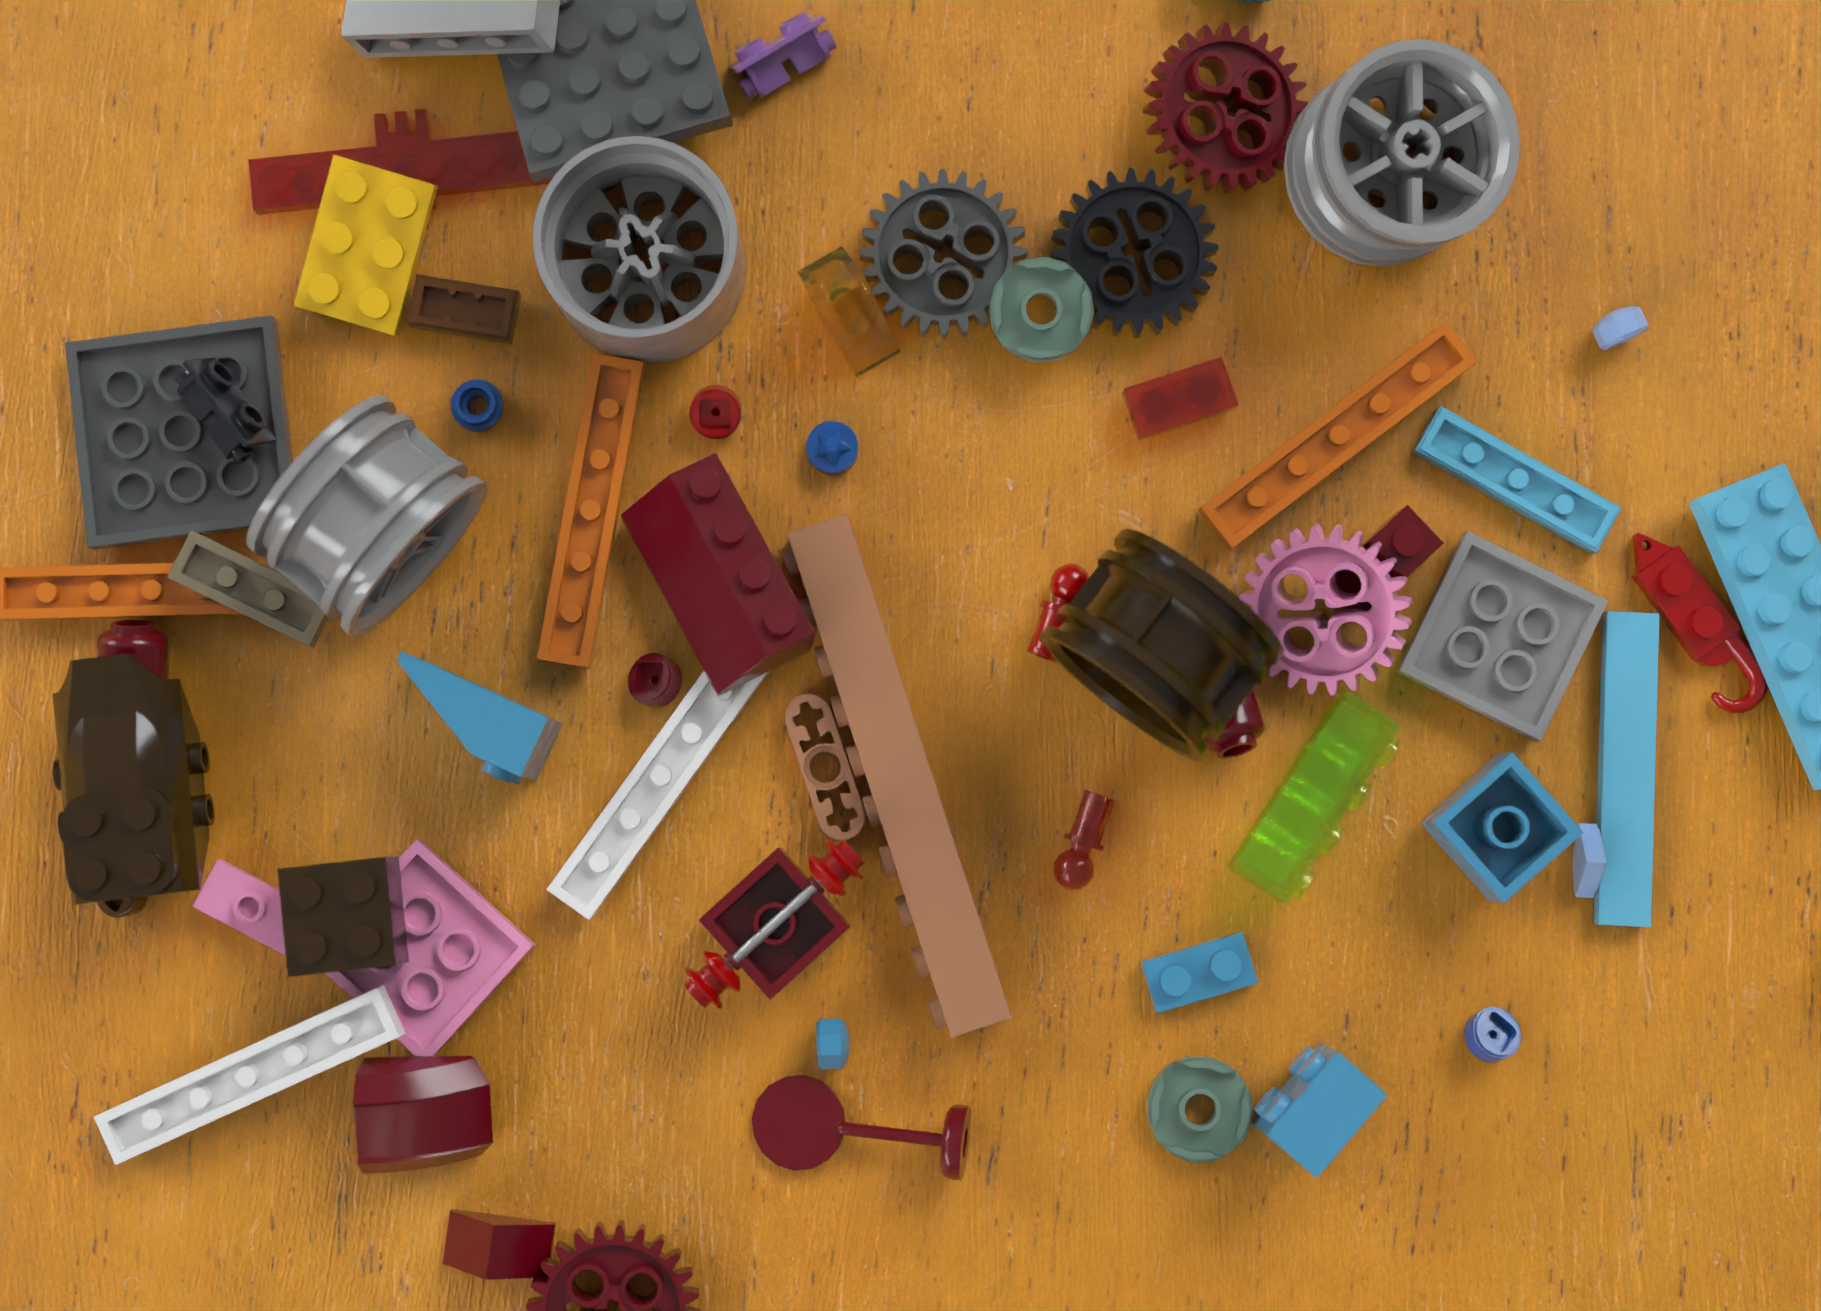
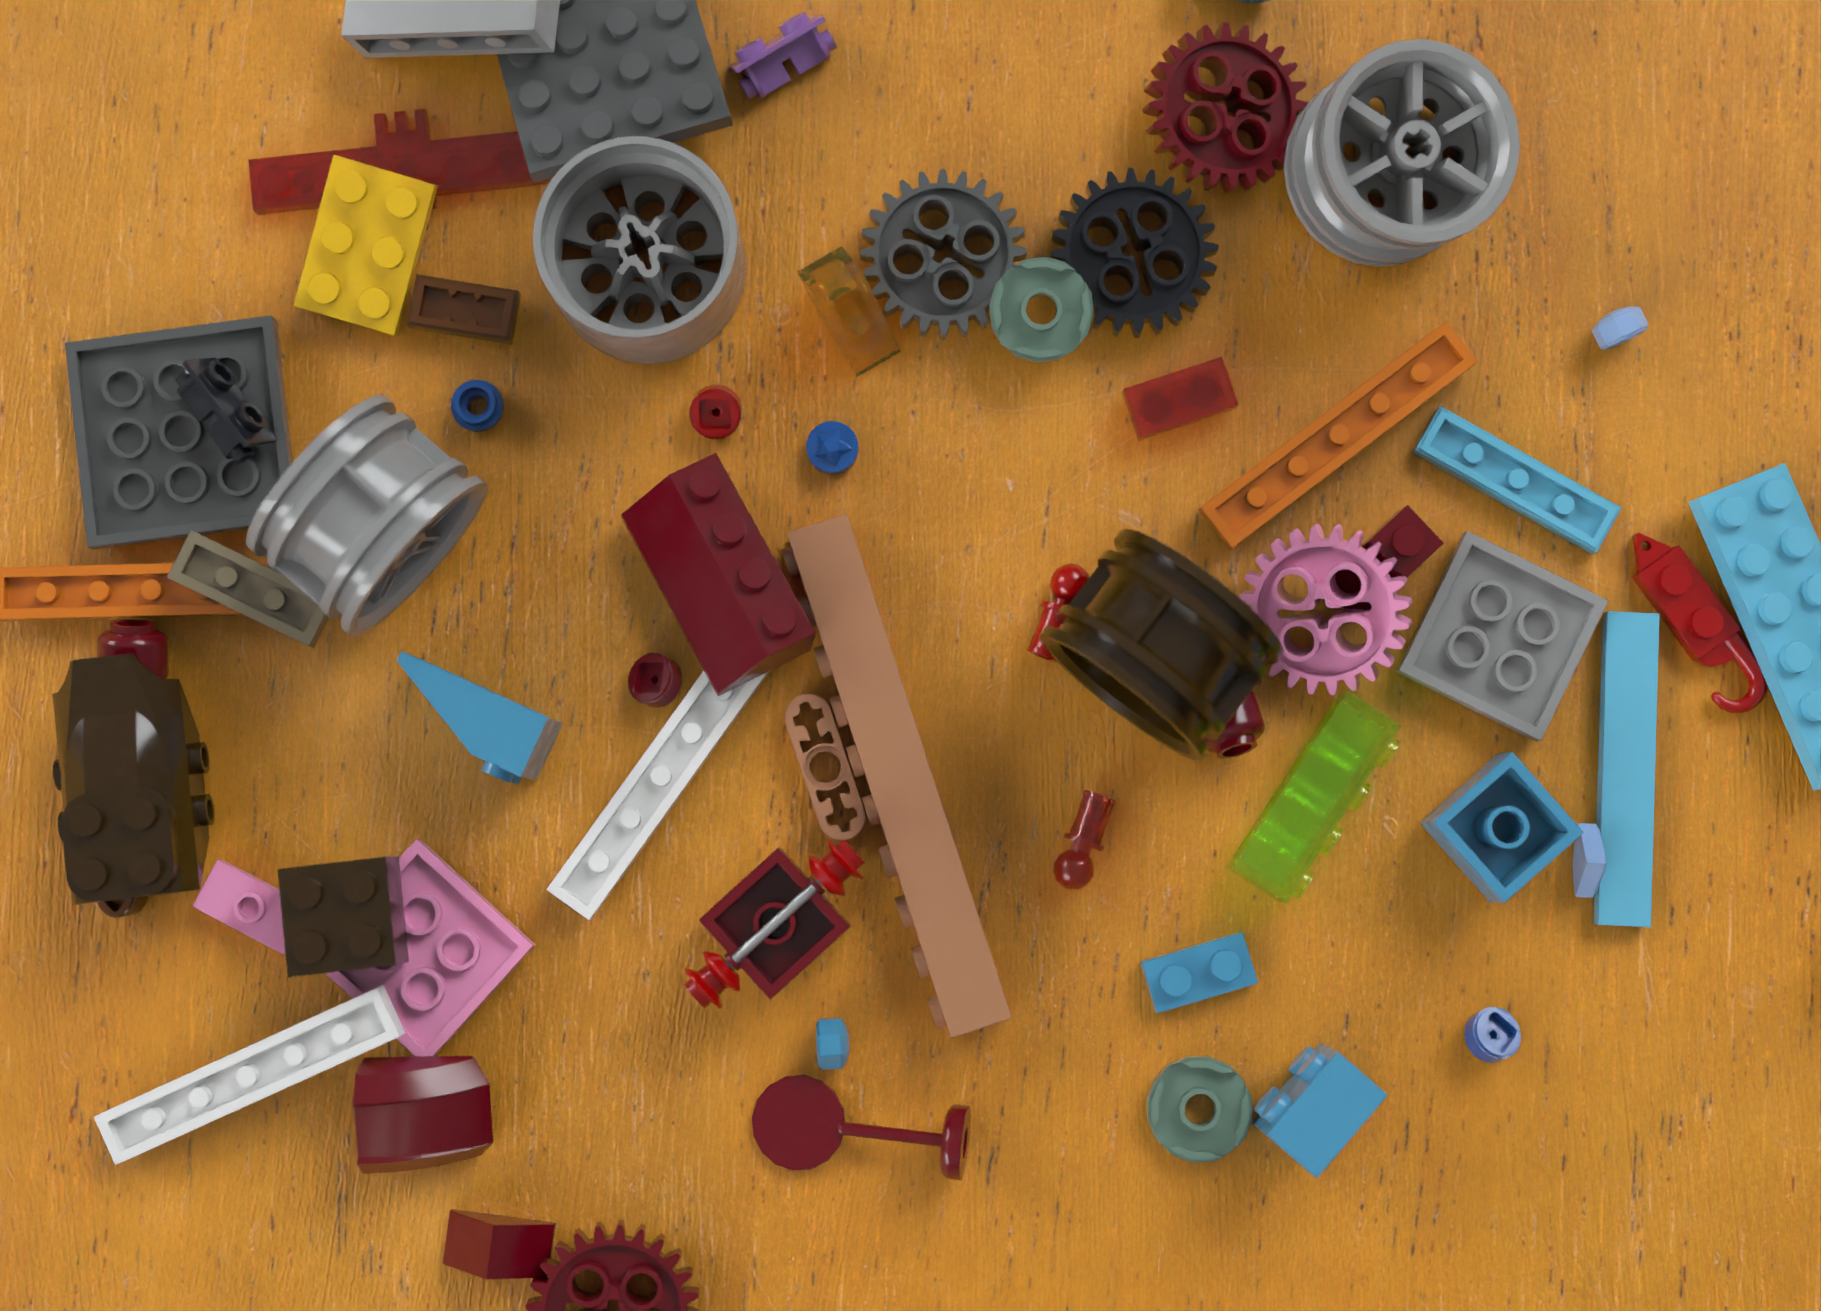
(591, 511): orange plate -> none

